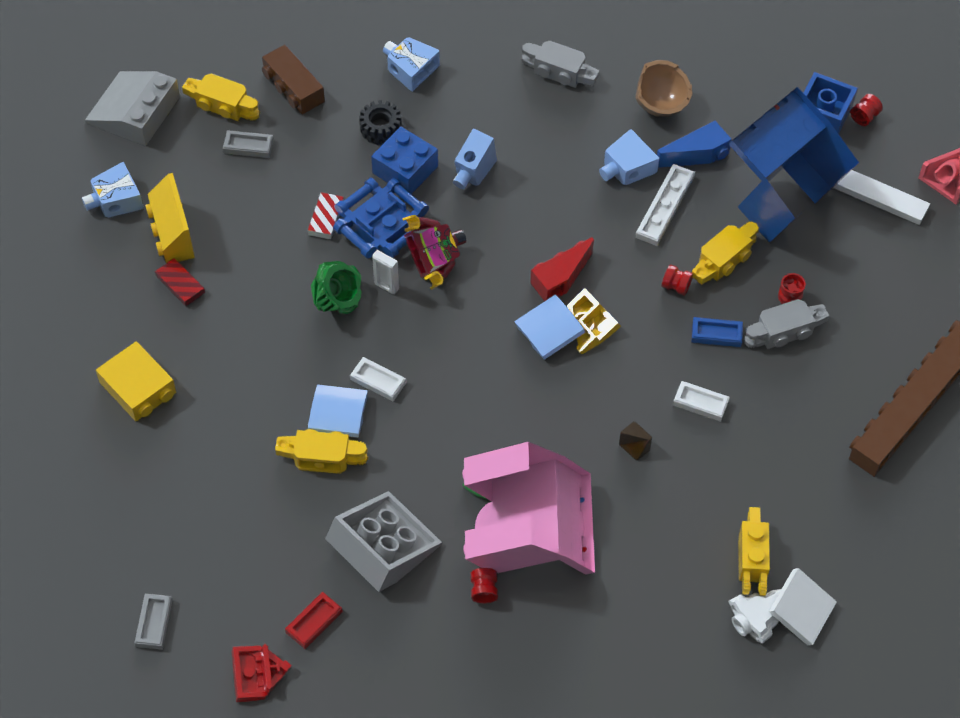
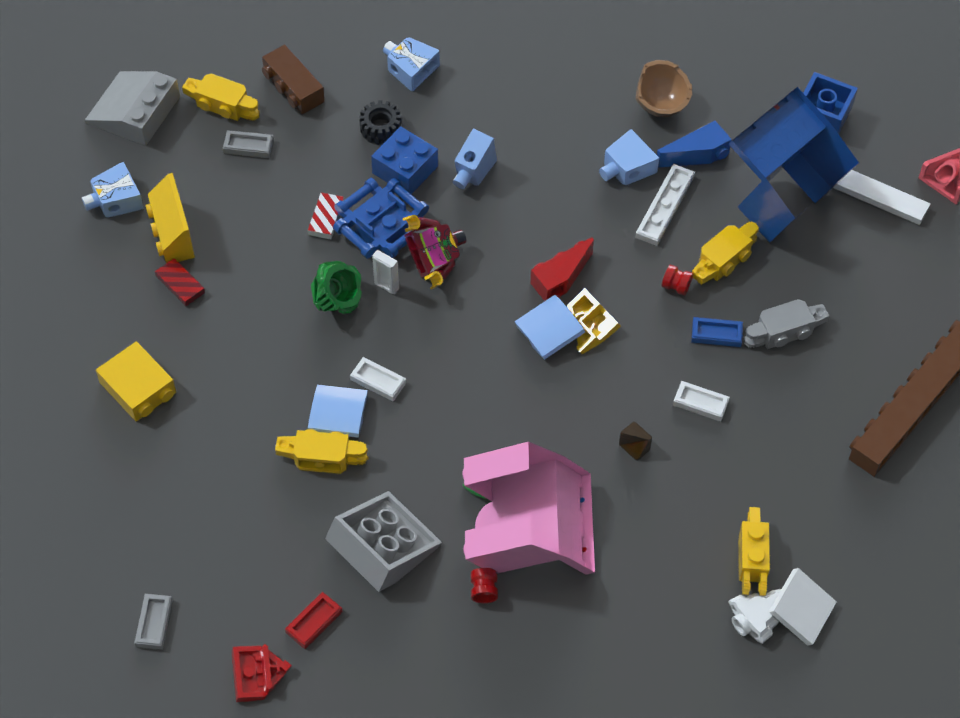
(559, 63): light grey hinge -> none
(791, 288): red wheel -> none
(868, 108): red wheel -> none

